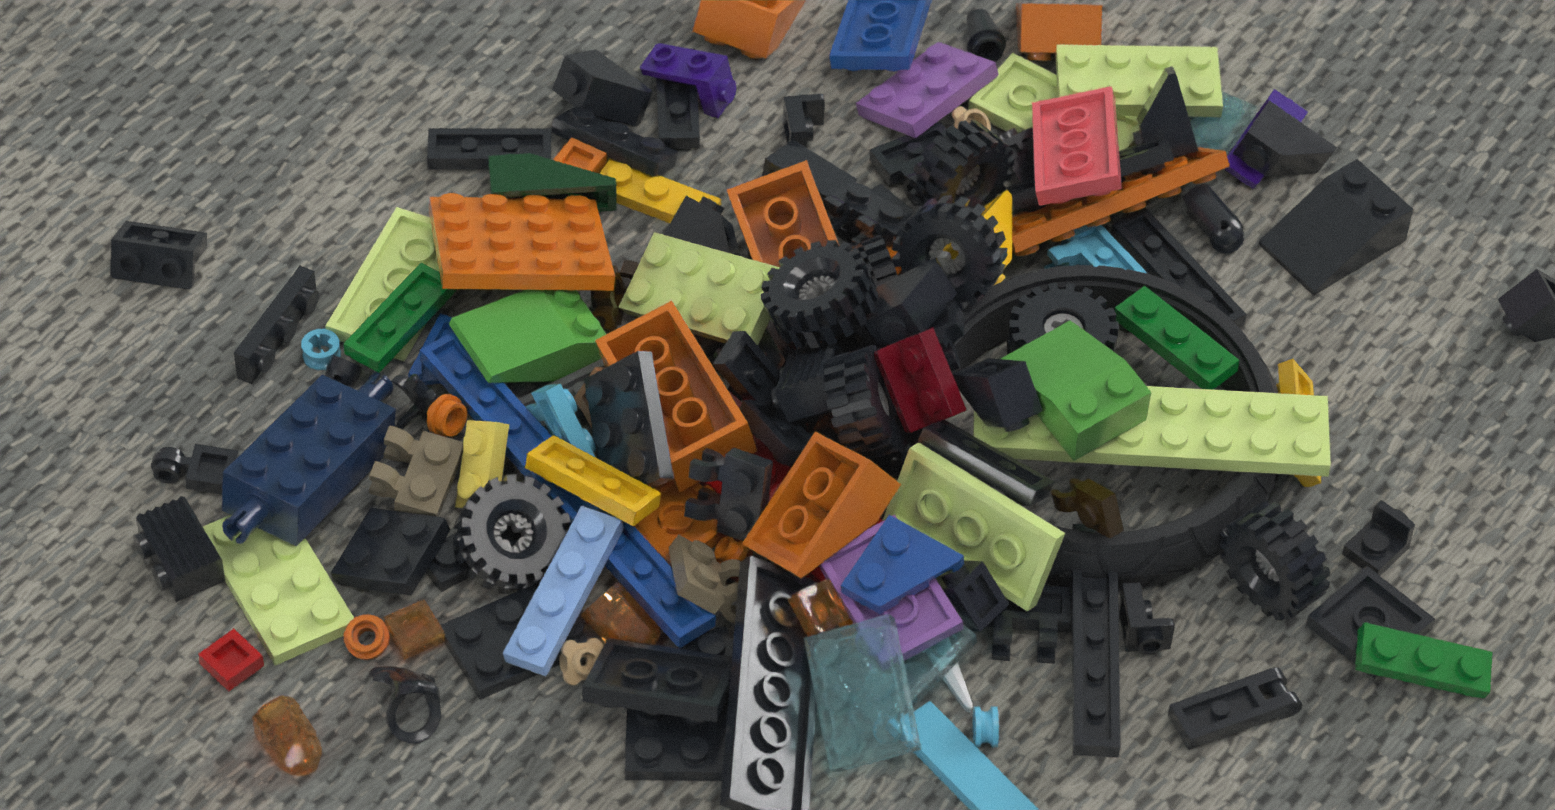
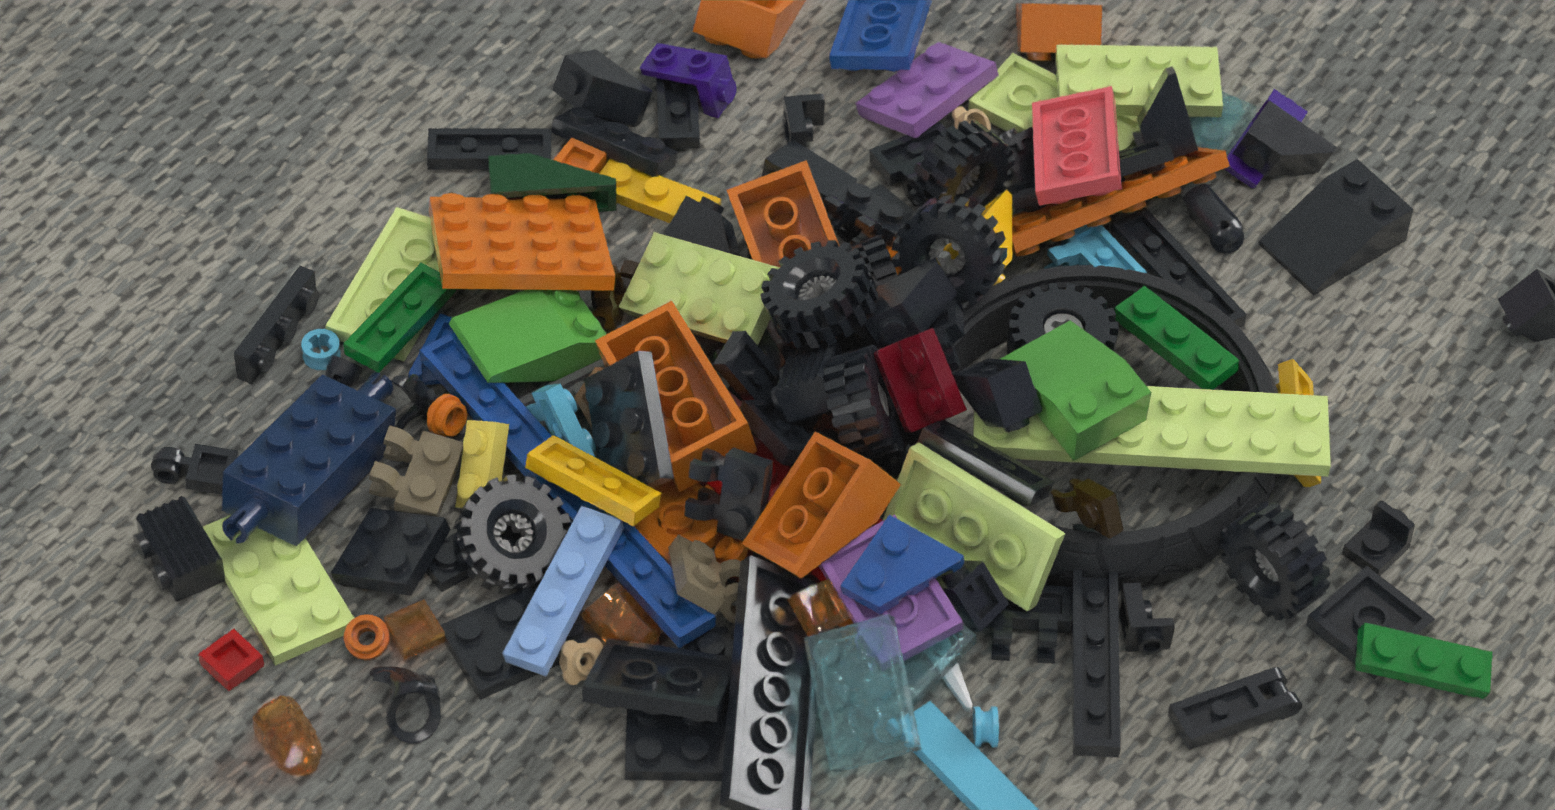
(156, 254): black bracket -> none
(984, 36): black cone -> none

